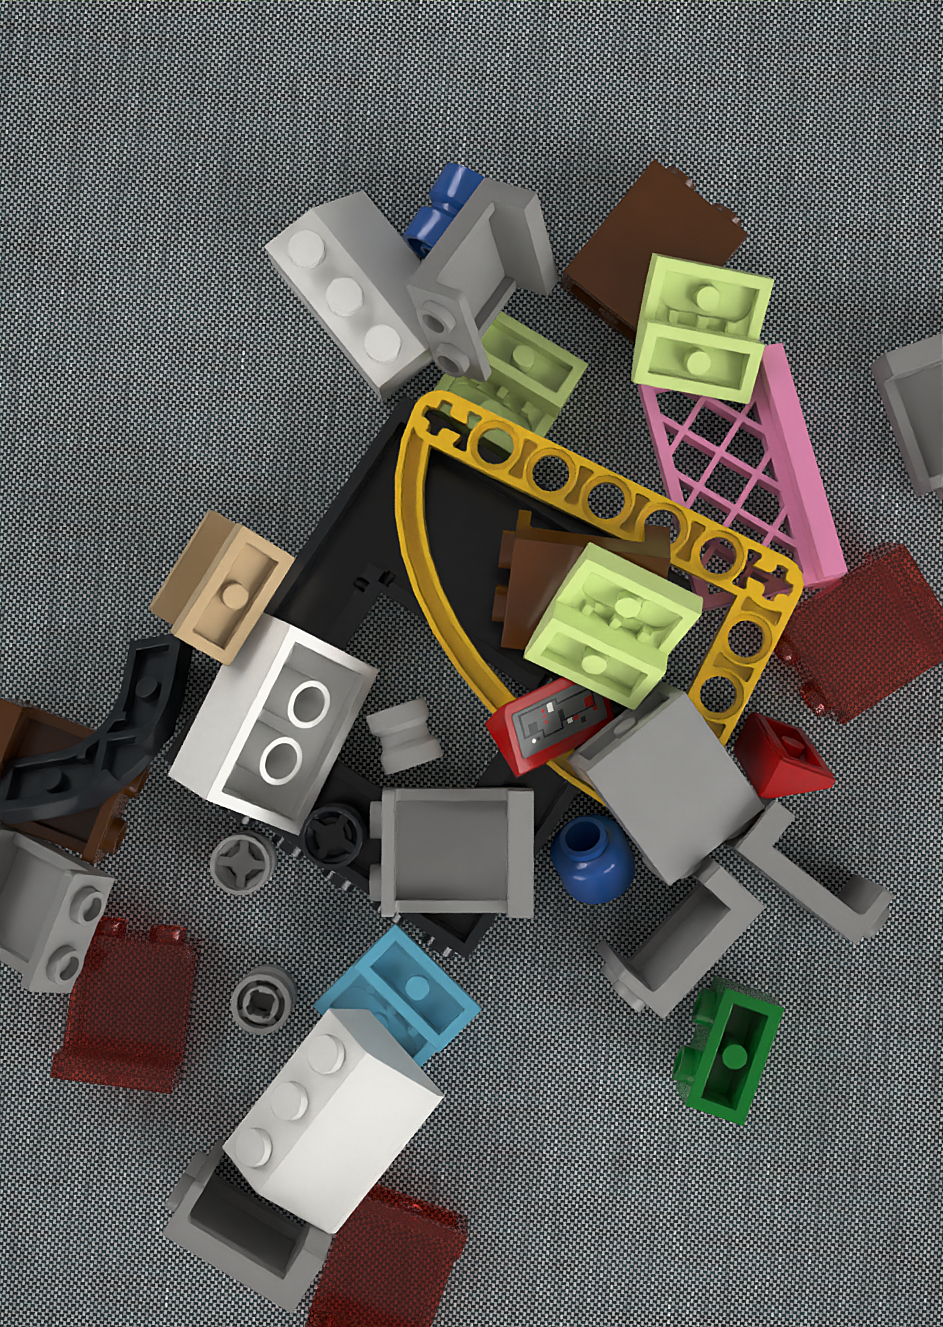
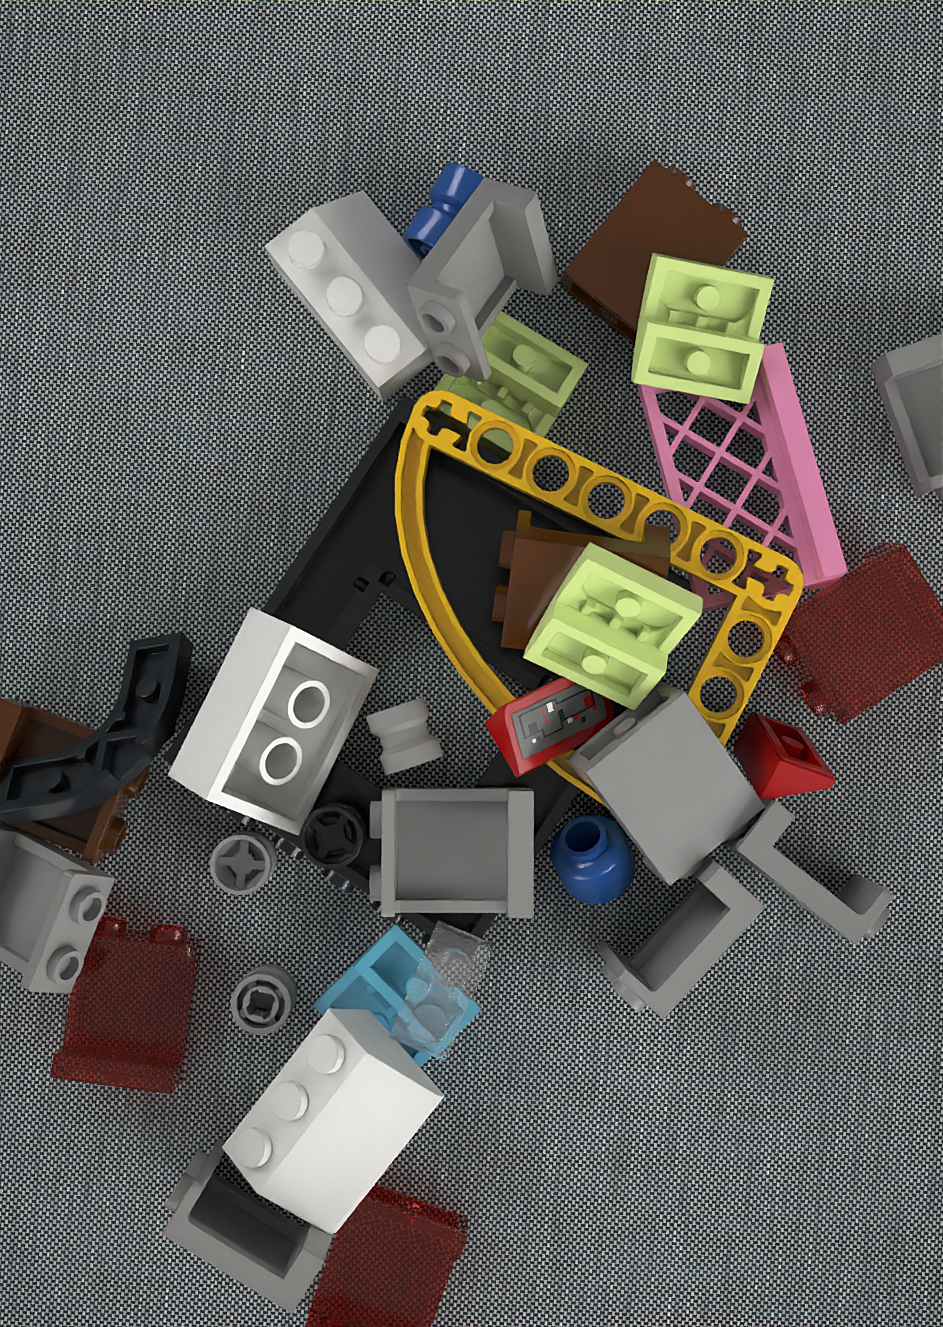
(220, 586): tan panel -> none
(441, 990): none -> clear plate
(727, 1049): green brick -> none

